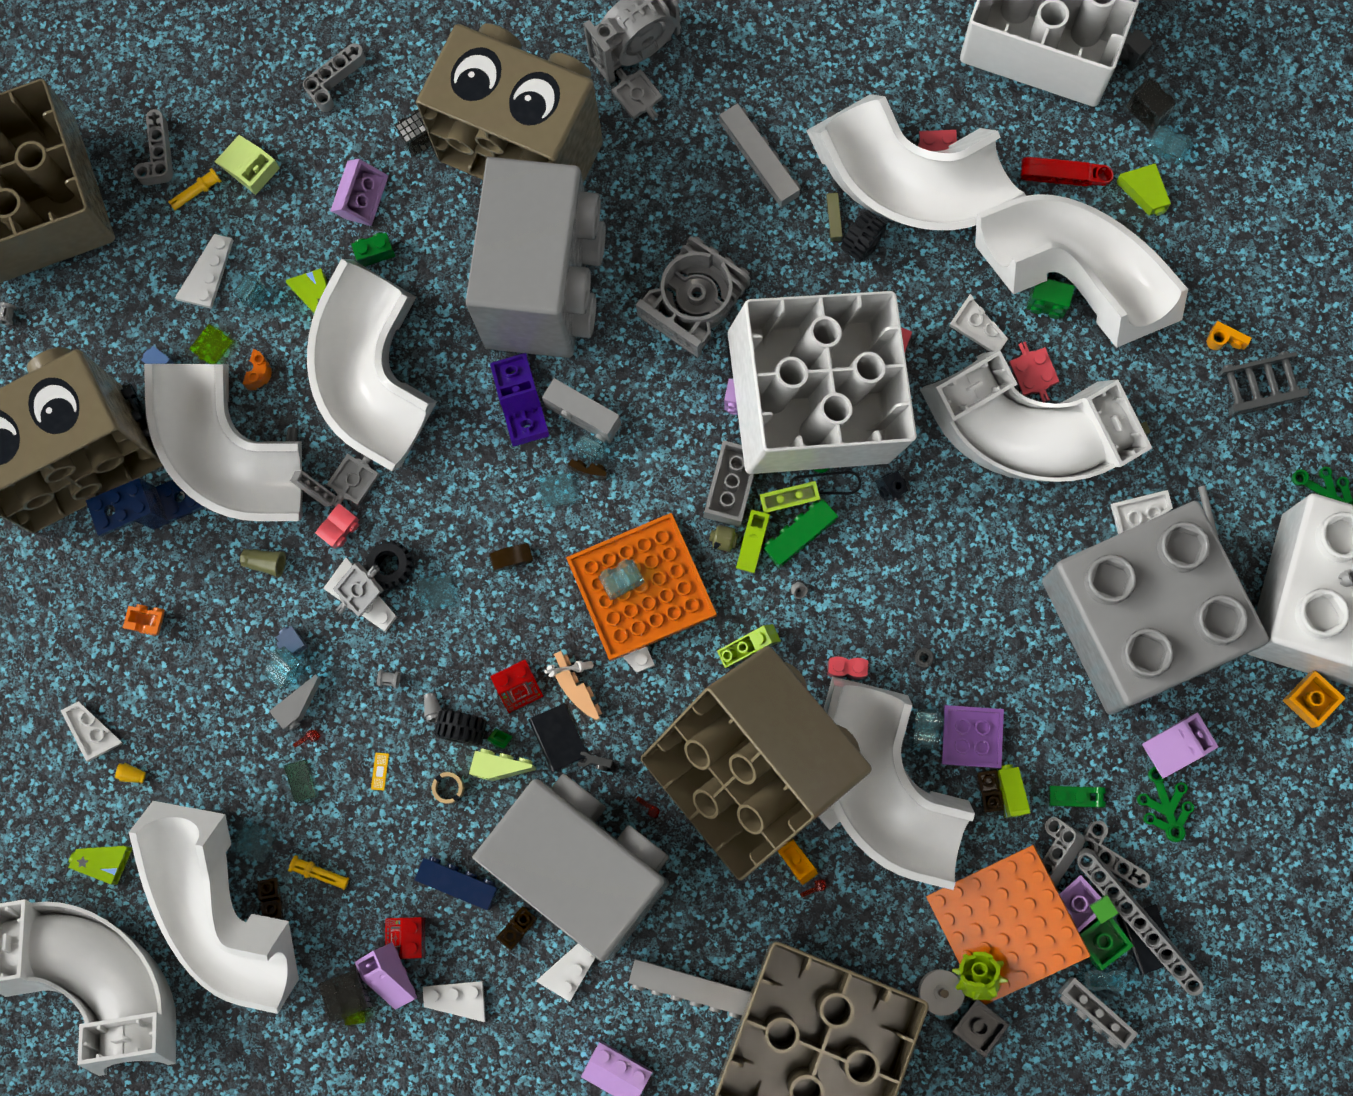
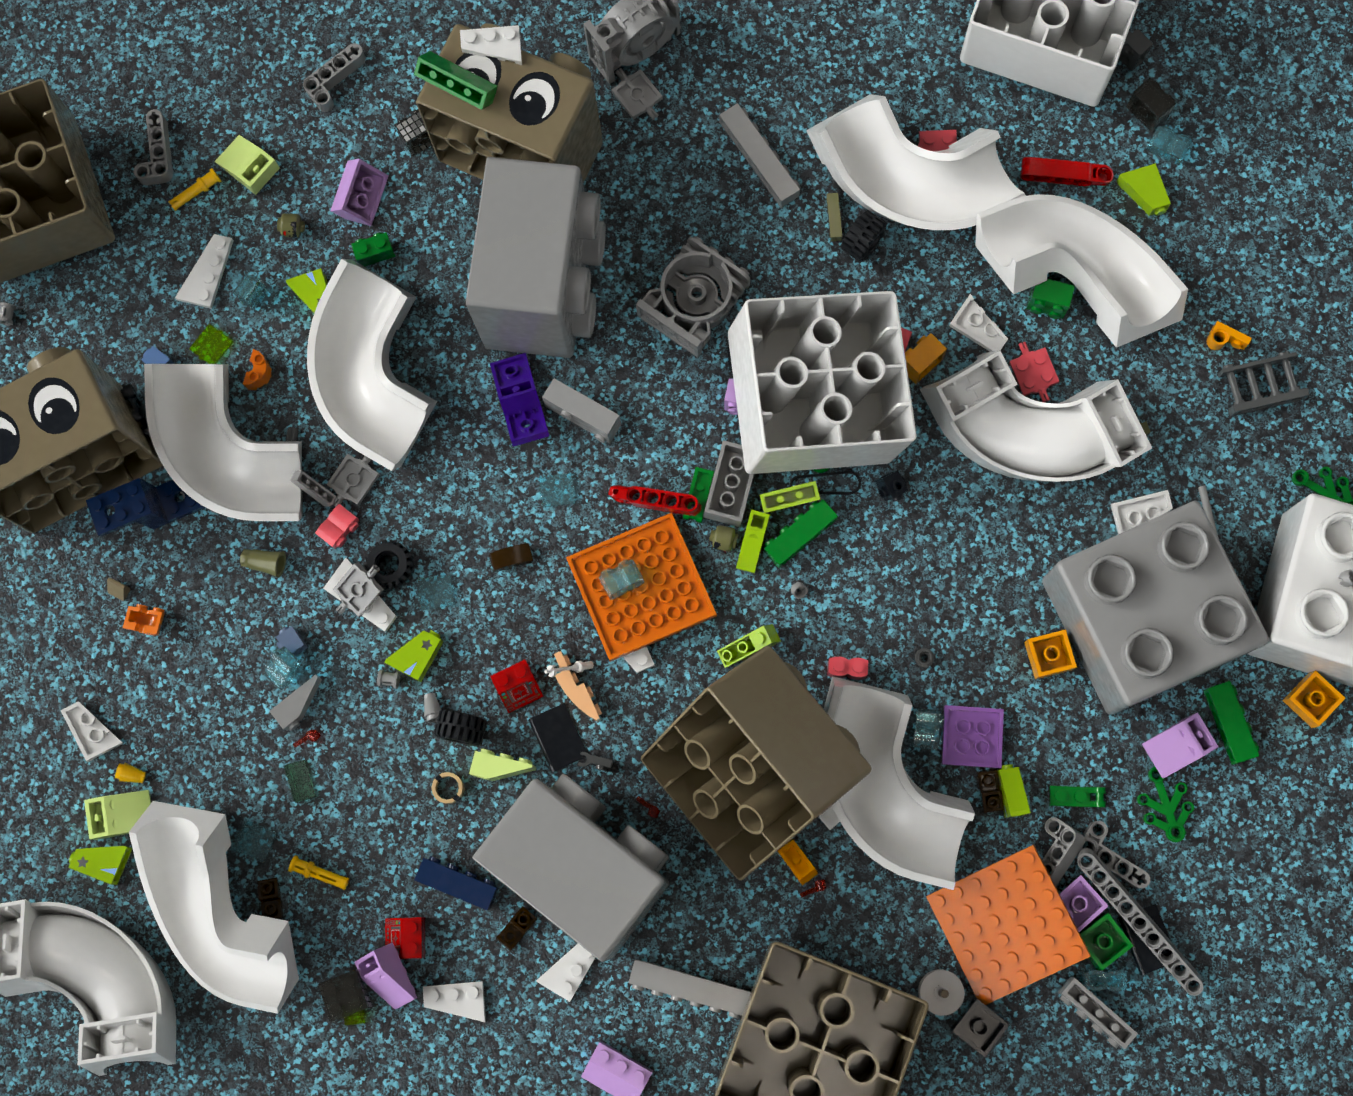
(115, 814): none -> yellowish green slope
(117, 589): none -> dark tan slope
(290, 225): none -> olive head
(379, 771): yellow sticker -> none
(416, 655): none -> lime slope
(455, 80): none -> green brick
(494, 42): none -> white wing
(499, 738): green slope -> none
(590, 448): clear light blue head -> none
(593, 471): dark brown slope -> none
(624, 495): none -> red piece
(700, 489): none -> green plate
(924, 357): none -> light orange brick
(979, 976): lime brick -> none
(1050, 654): none -> light orange brick
(1103, 909): bright green tile -> none
(1231, 722): none -> green brick

